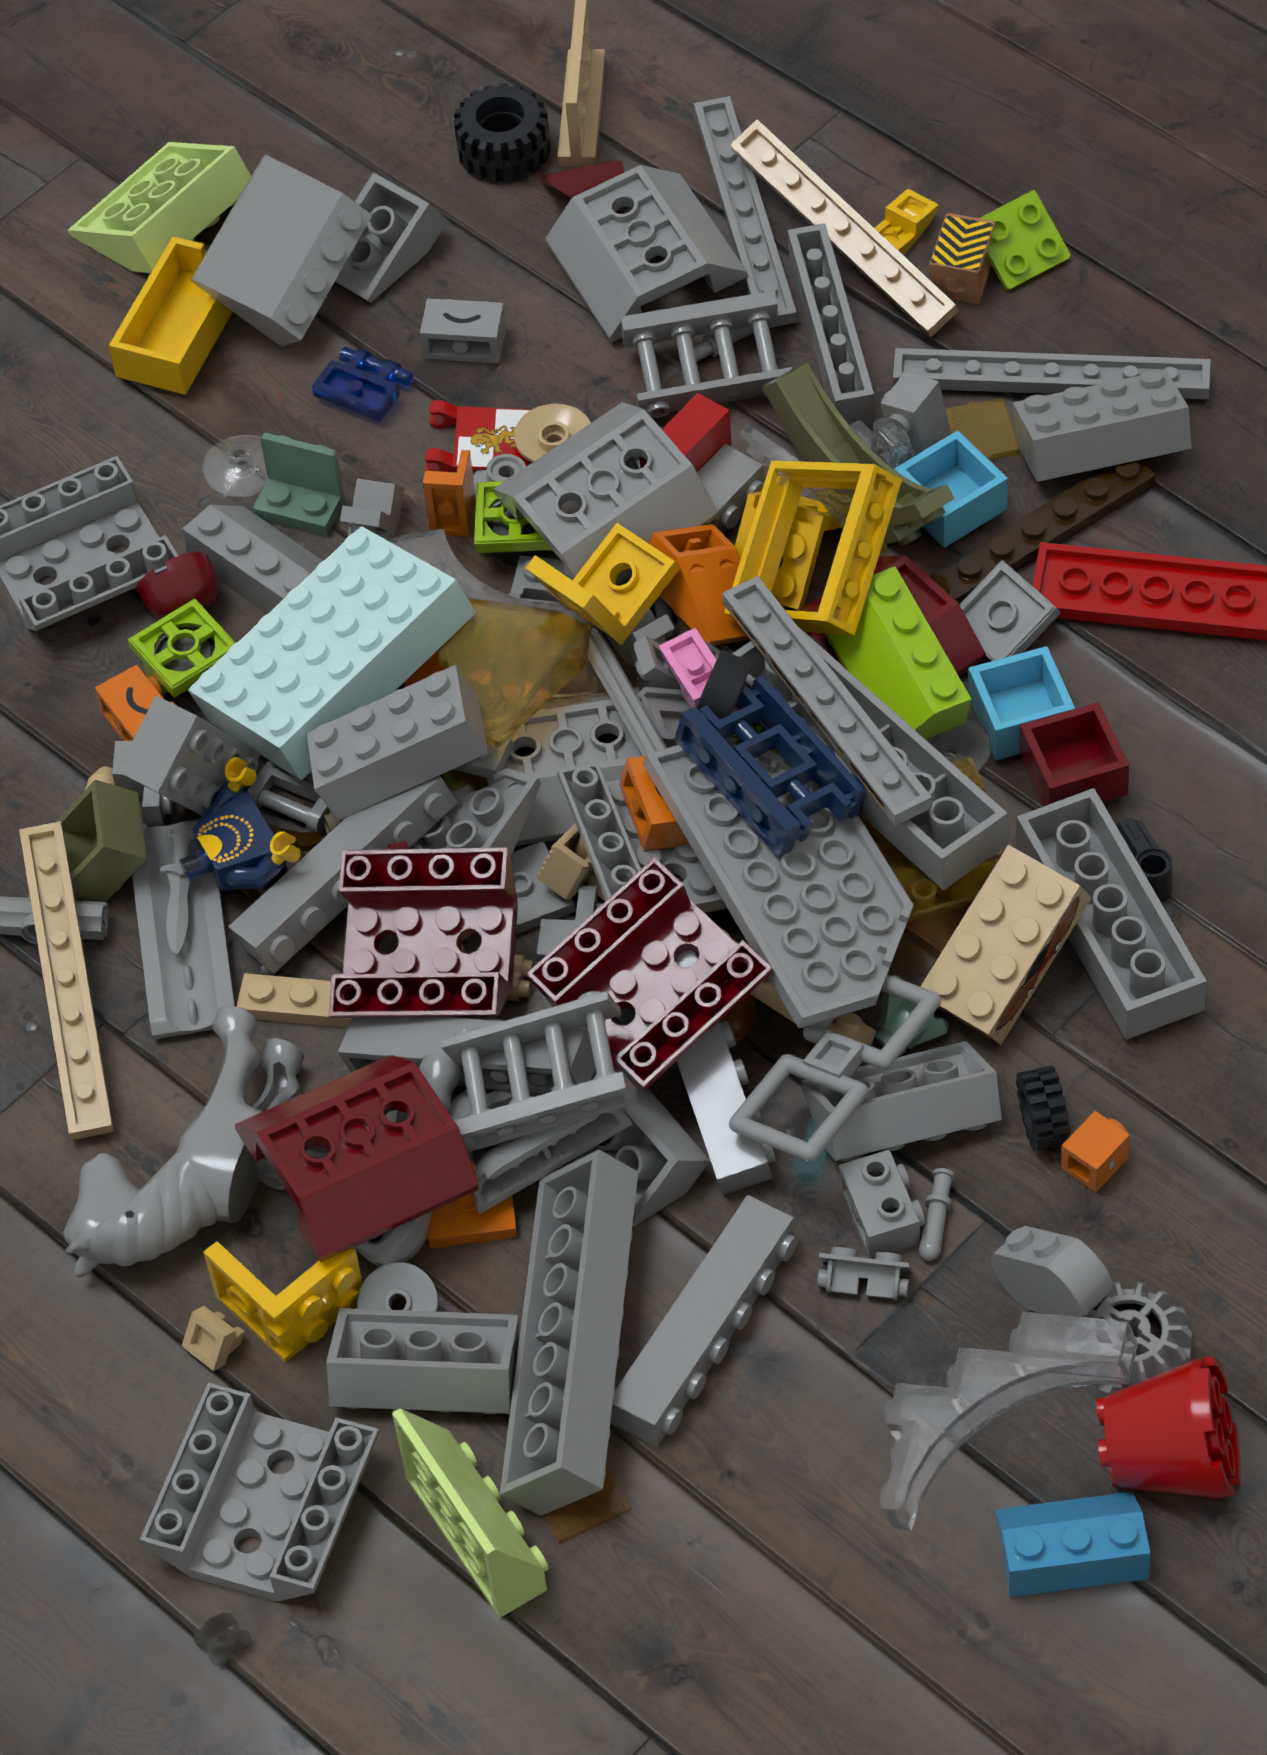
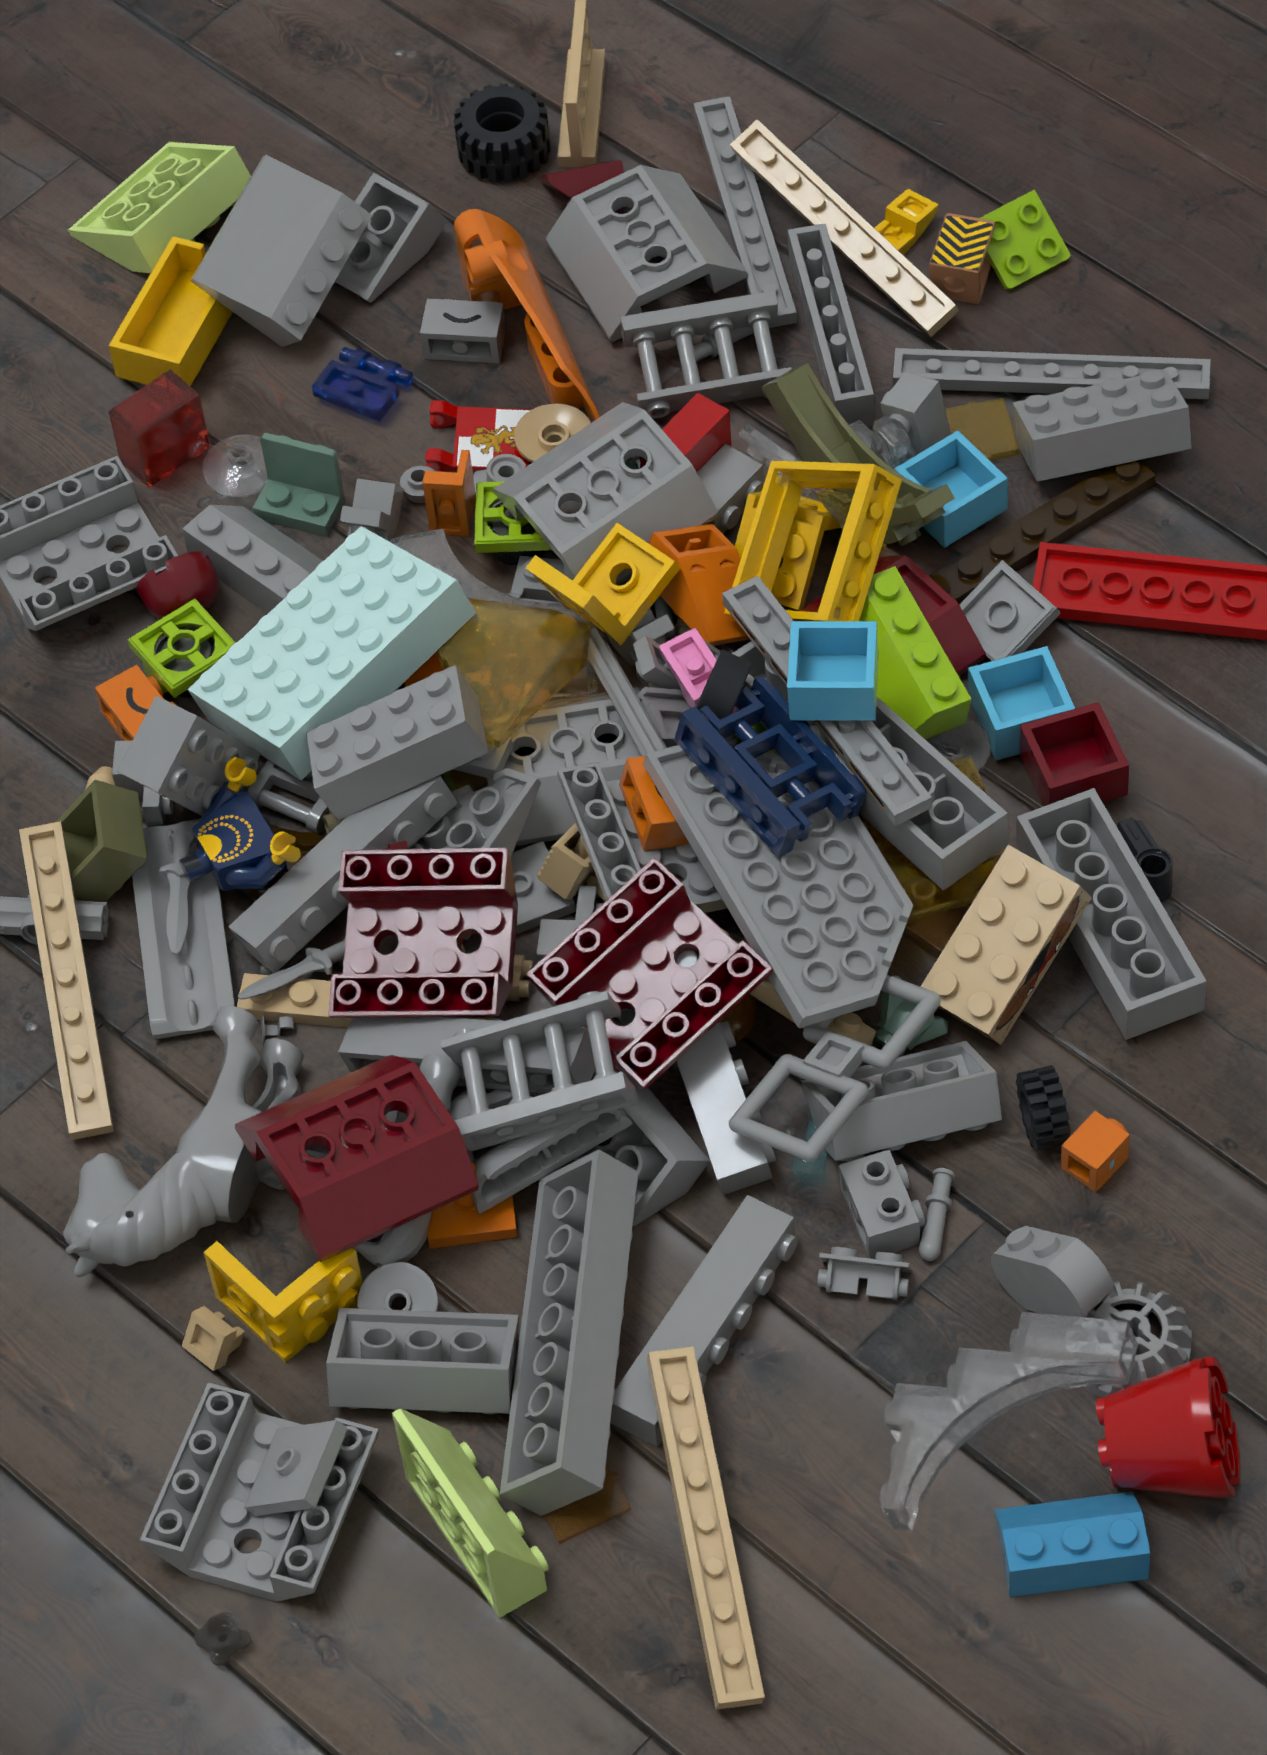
(159, 428): none -> clear red brick
(274, 1030): none -> light grey piece
(296, 1468): none -> light grey plate
(315, 961): none -> light grey sword
(413, 483): none -> light grey plate
(501, 270): none -> orange panel
(705, 1529): none -> tan plate
(833, 670): none -> medium azure piece

